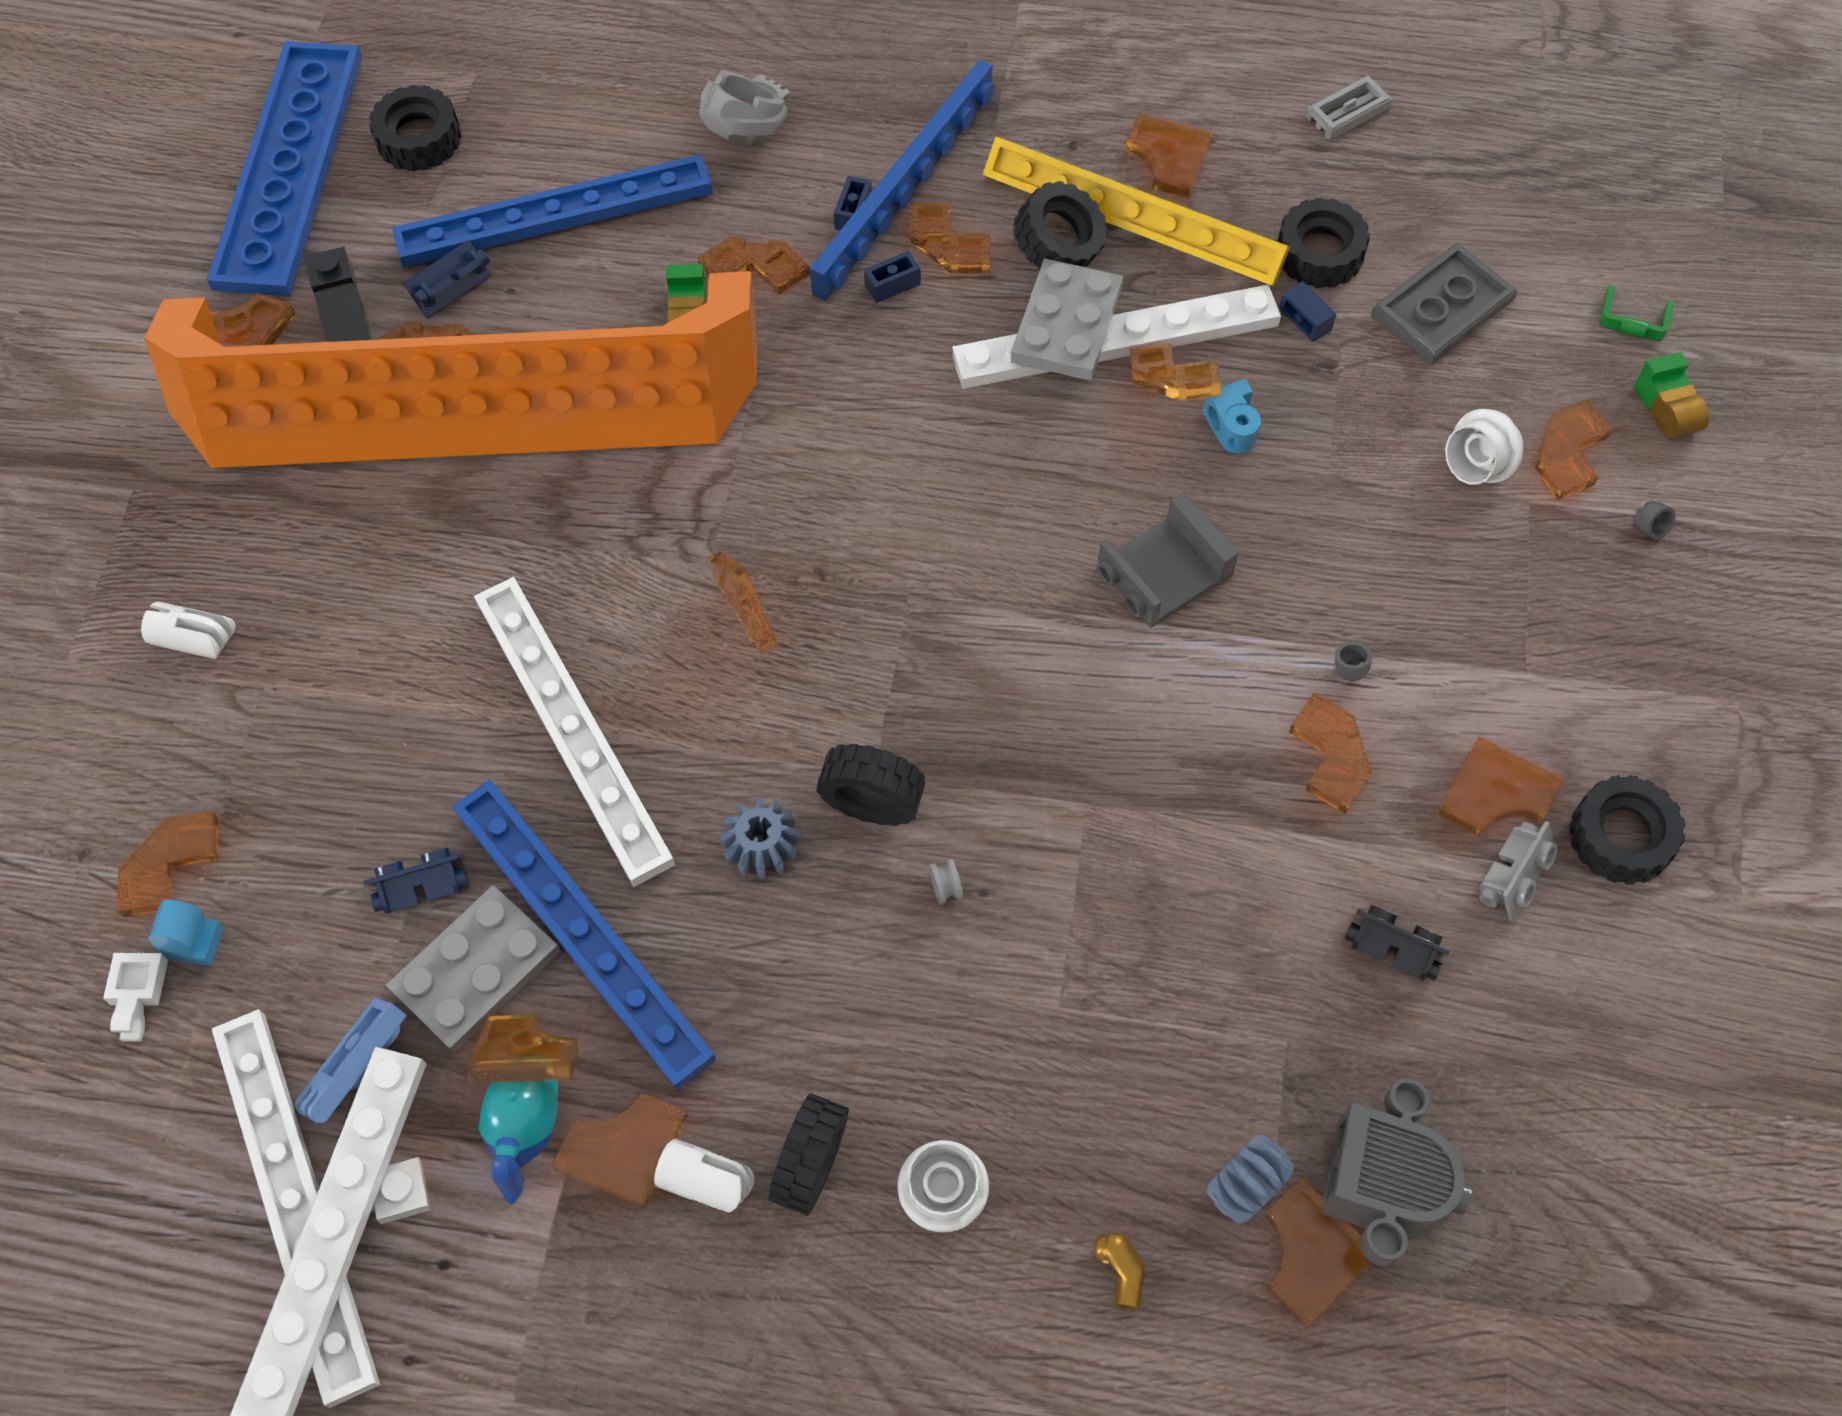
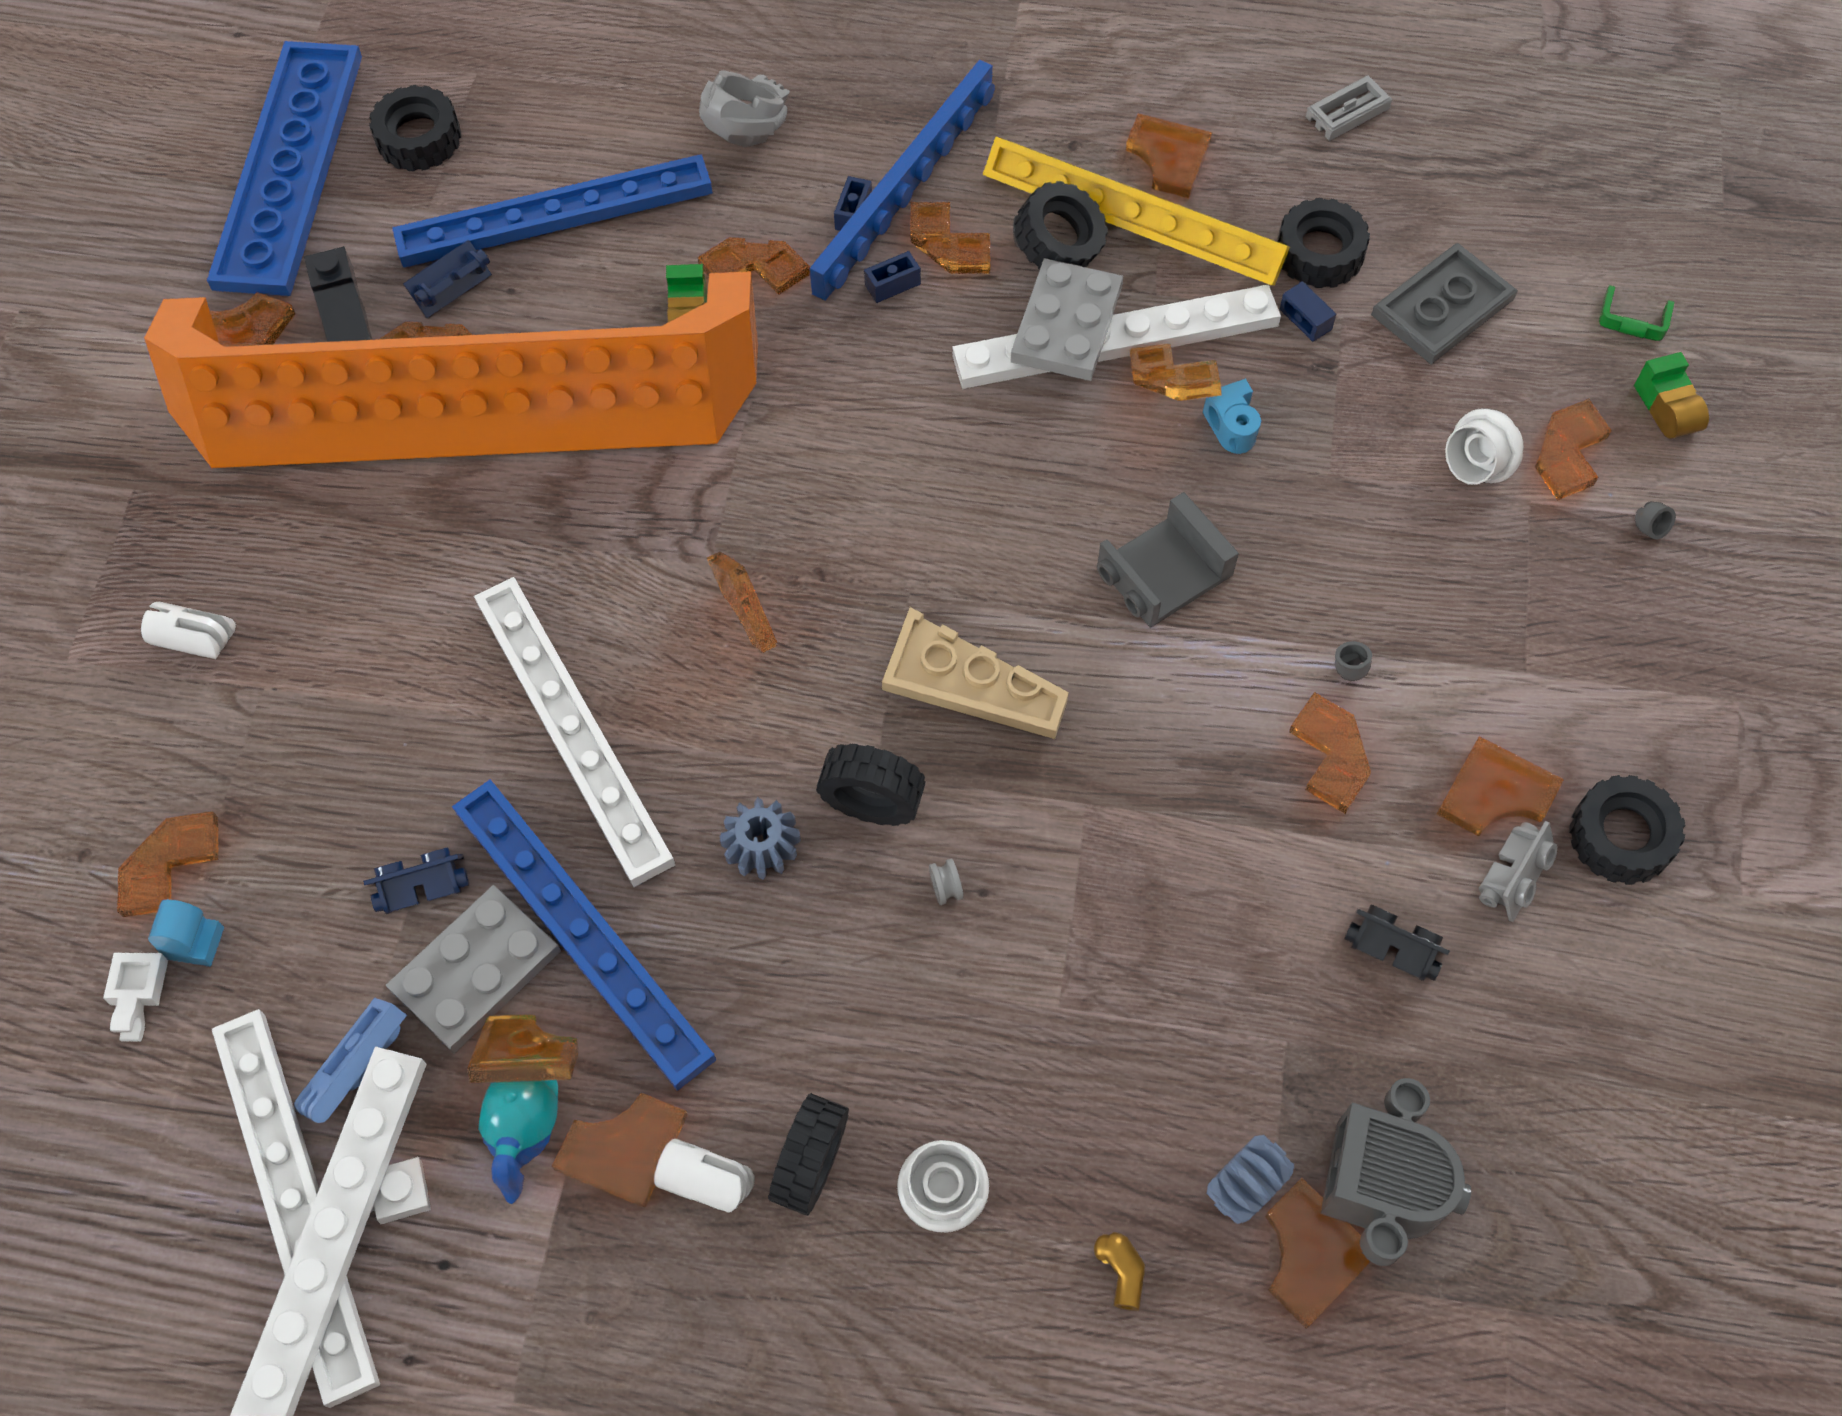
(953, 674): none -> tan wing

